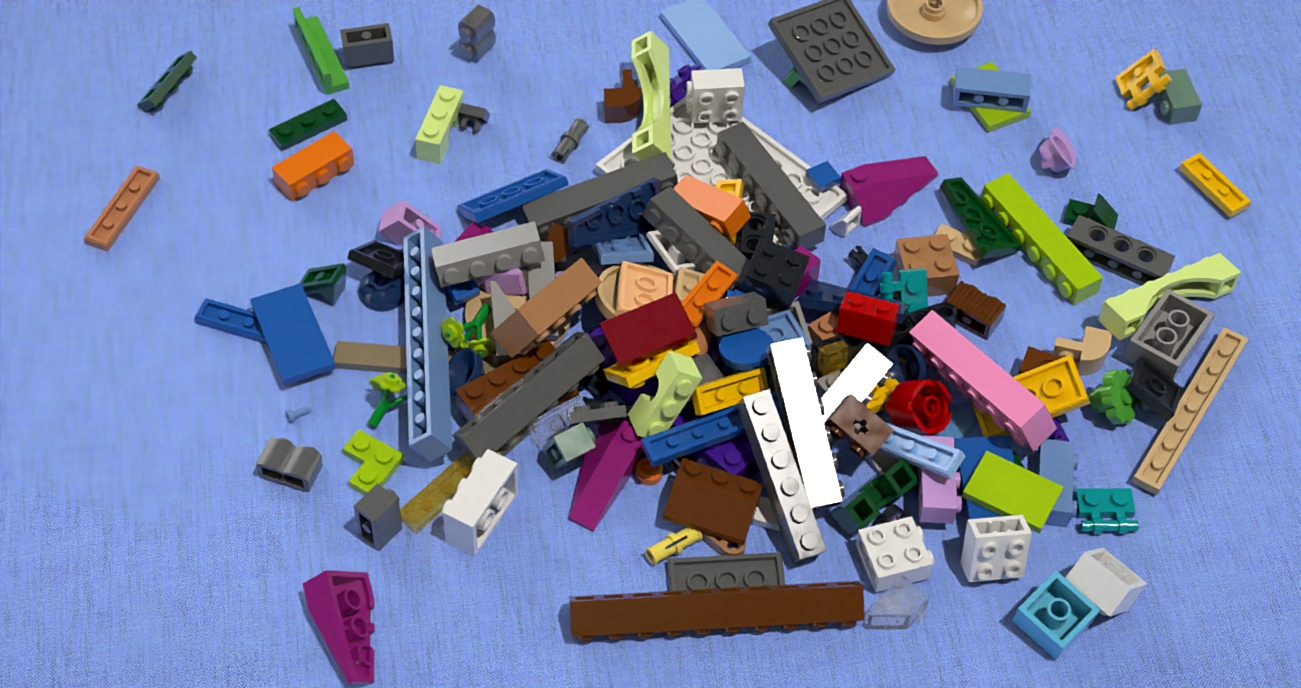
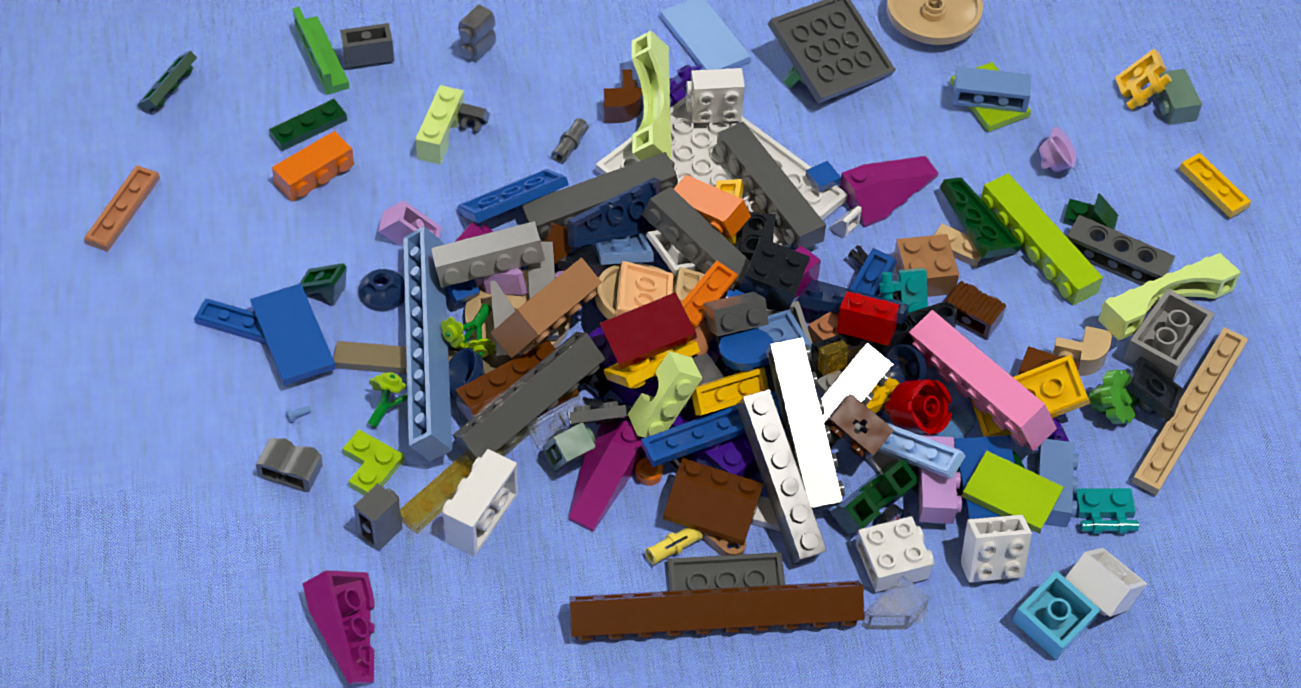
(379, 258): black tile -> none

